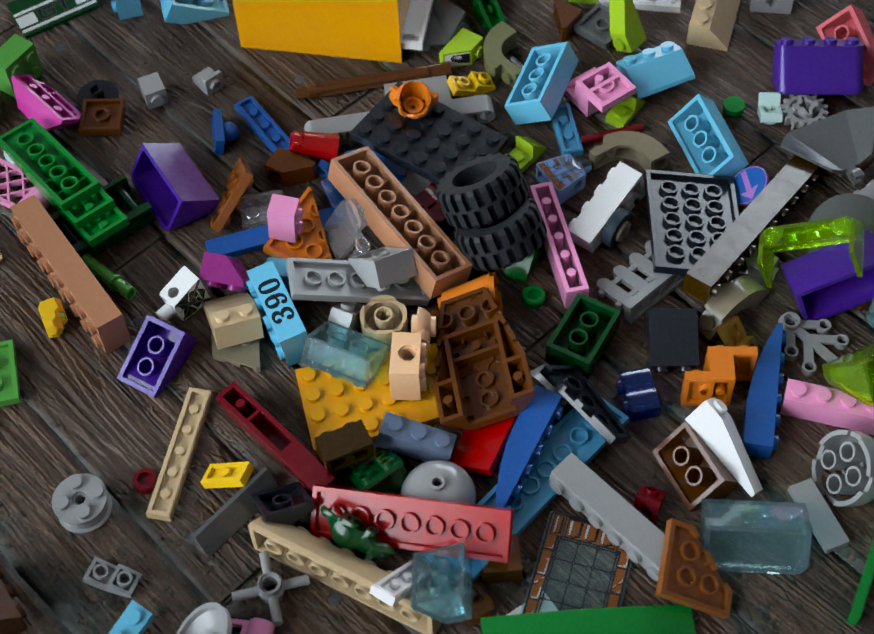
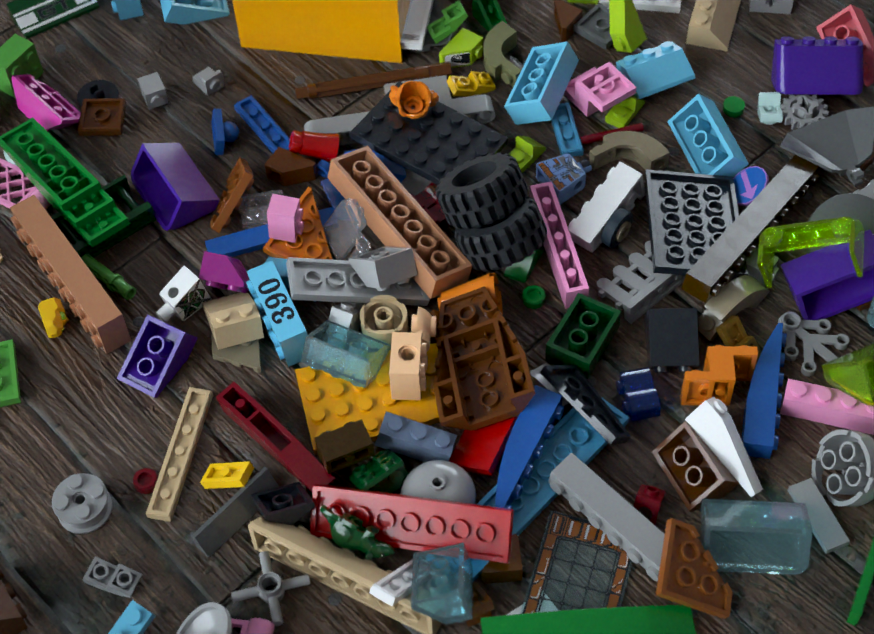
(453, 17): none -> bright green slope

